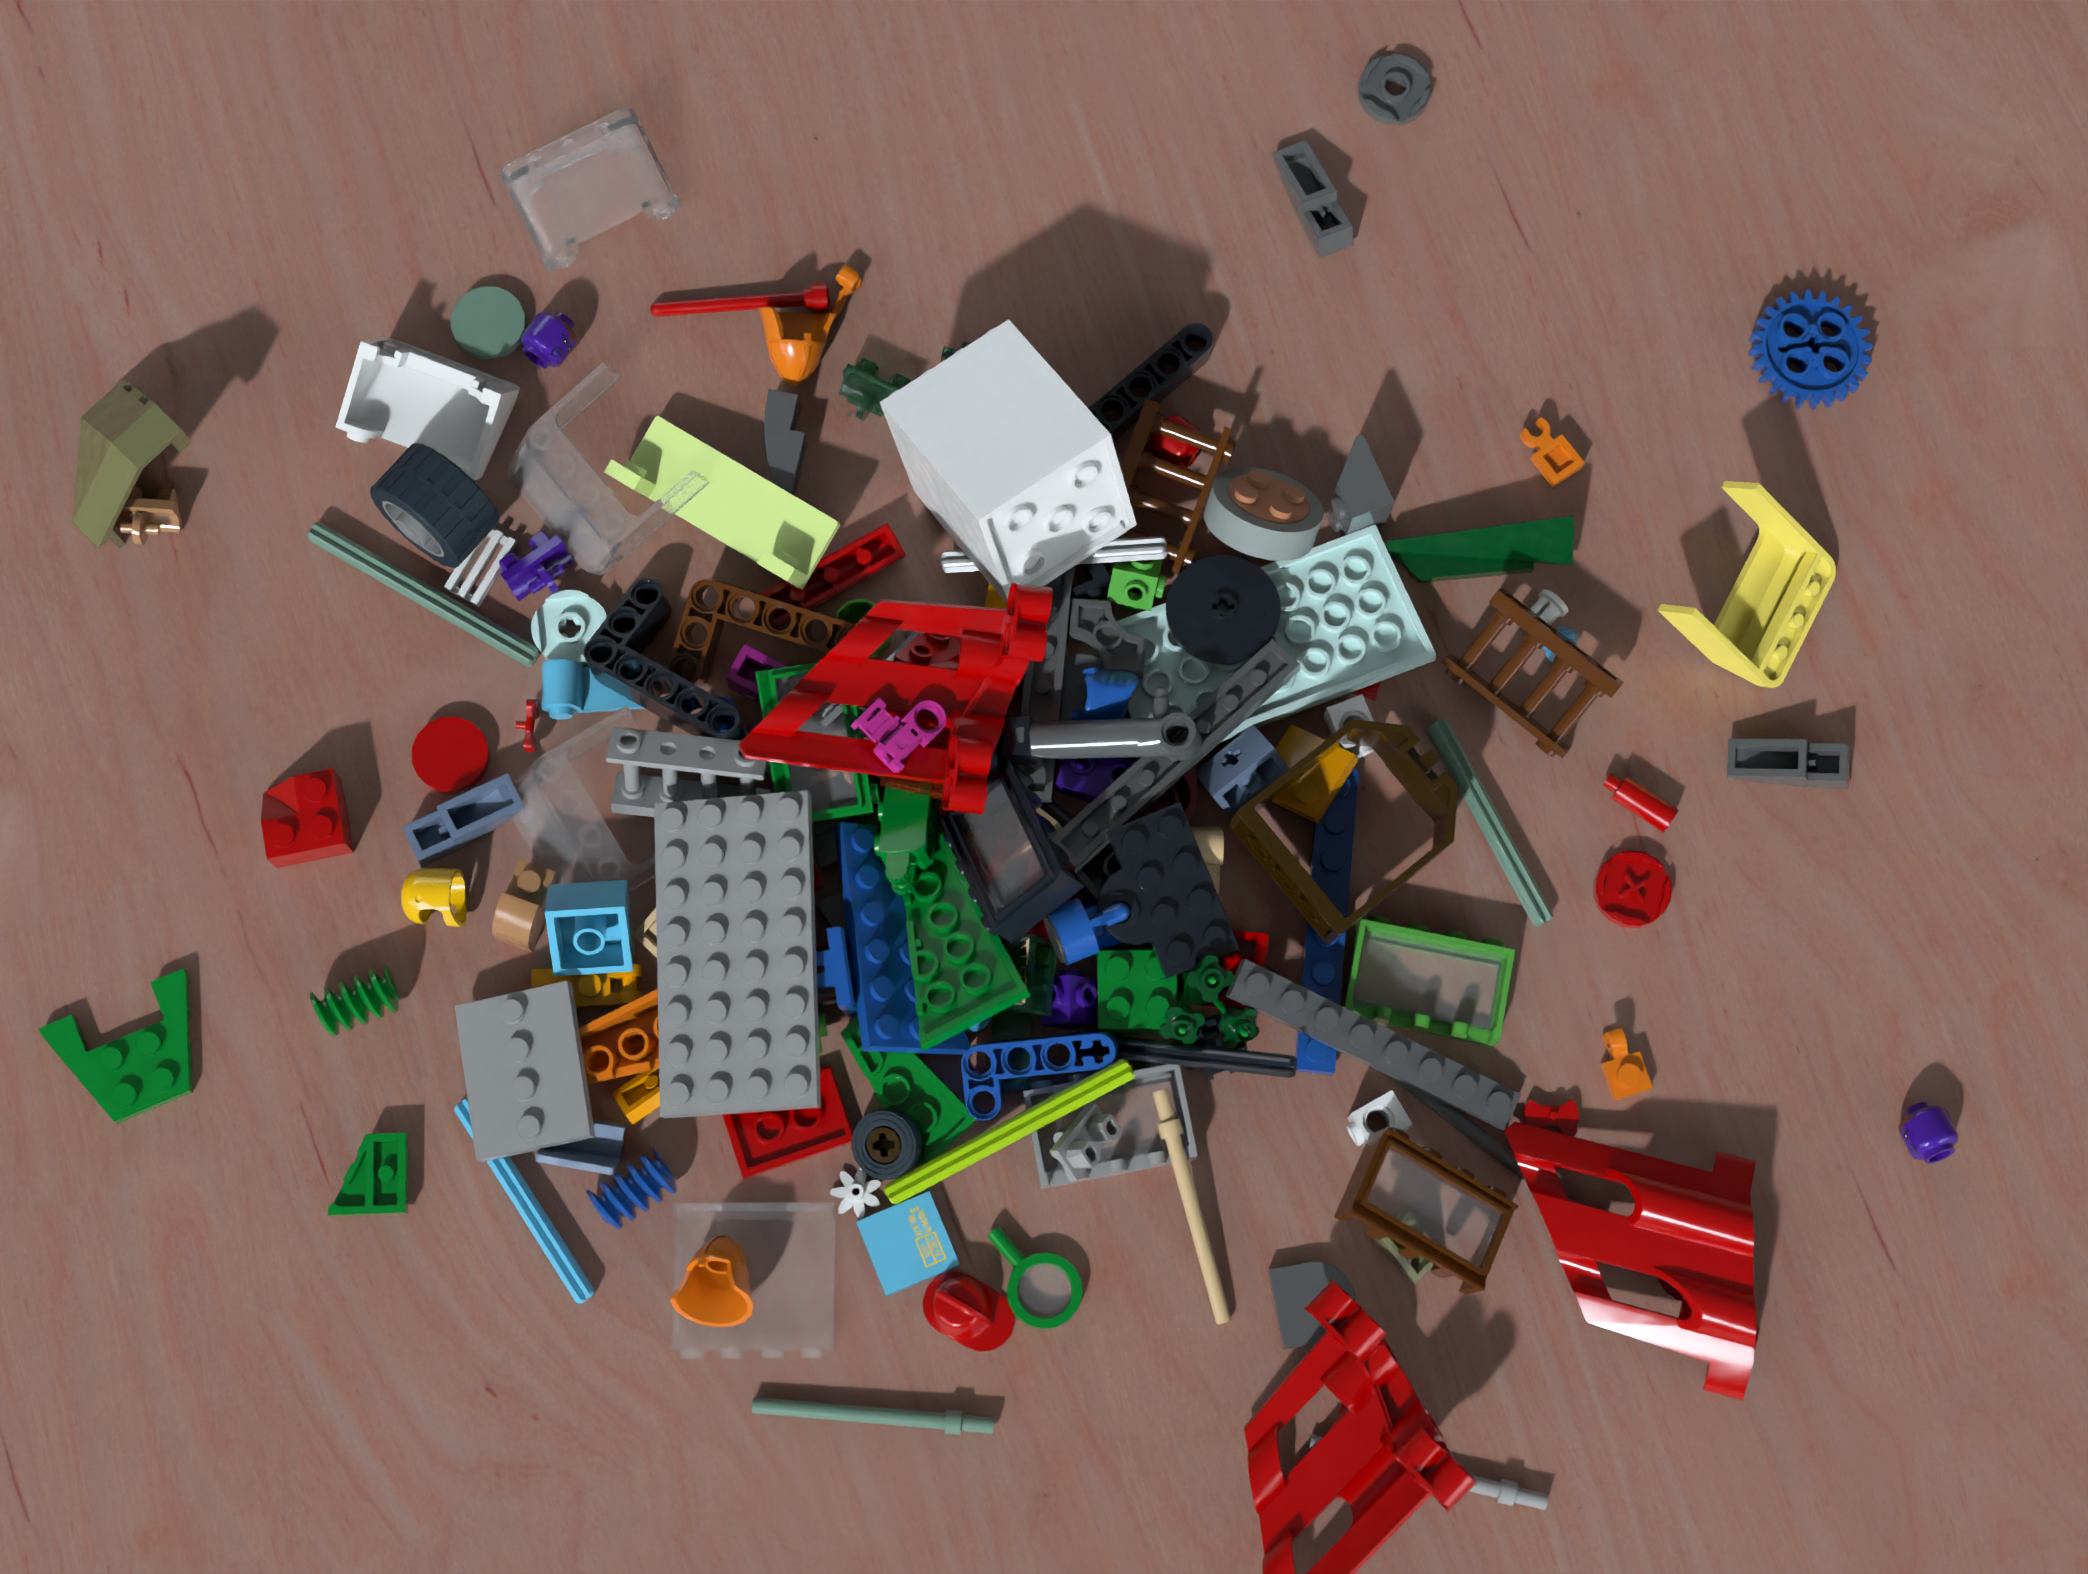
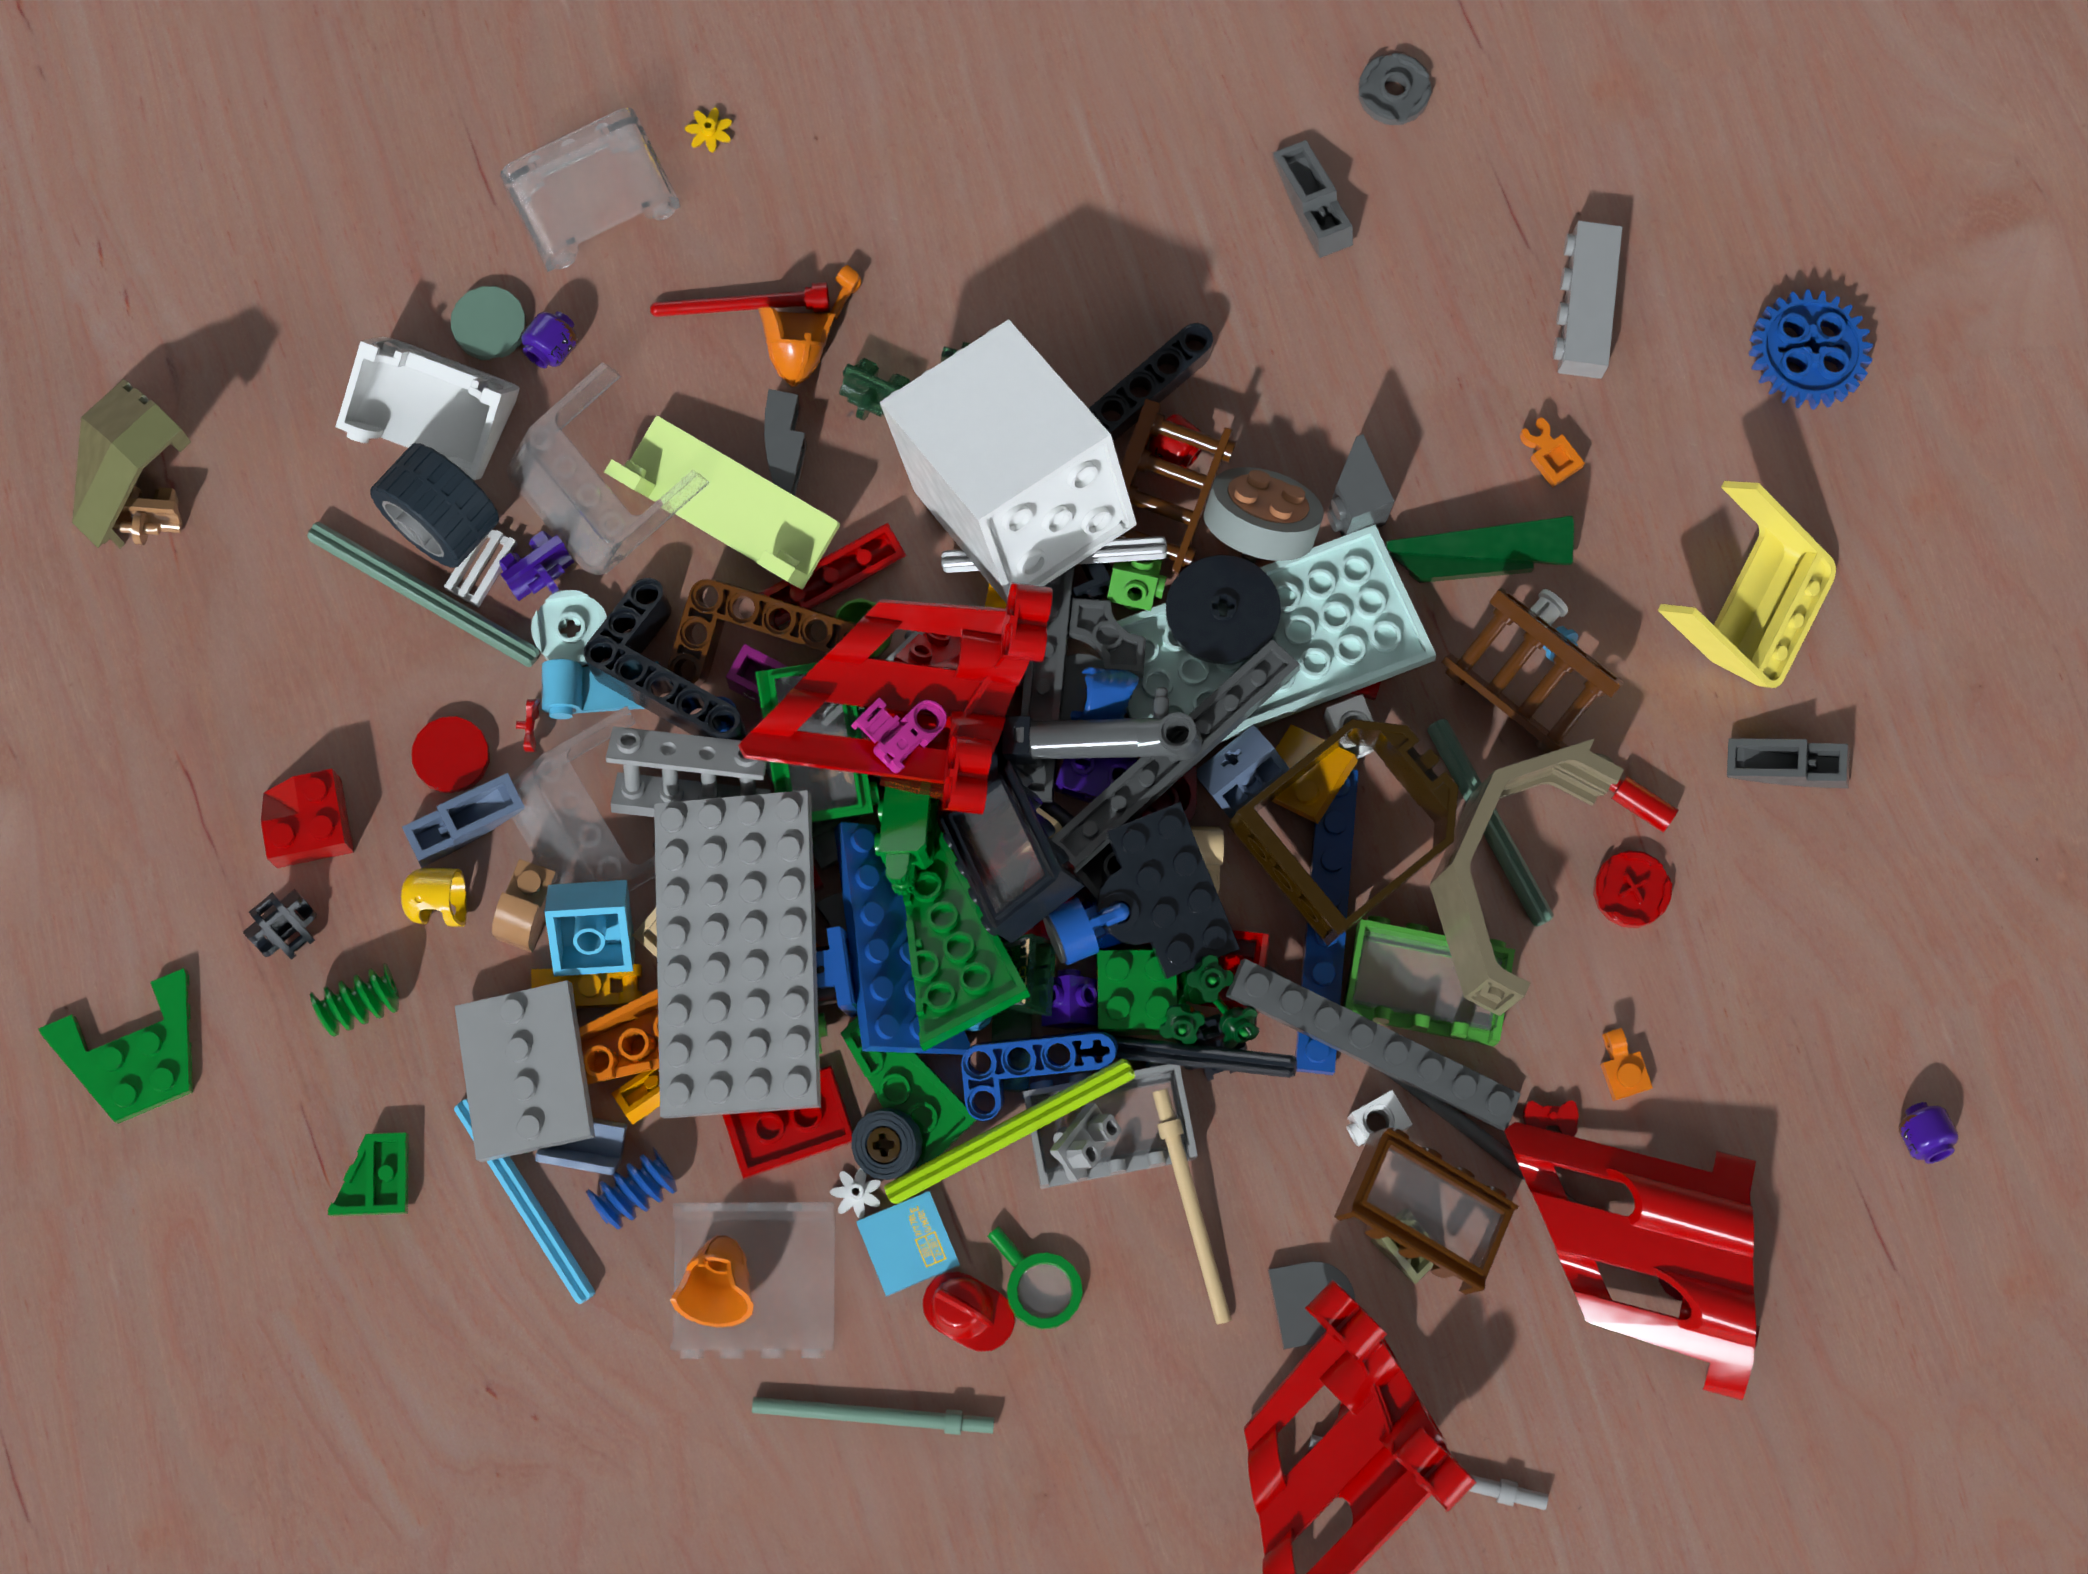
(280, 923): none -> black piece
(709, 134): none -> yellow plant
(1453, 889): none -> dark tan panel
(1589, 299): none -> light grey brick

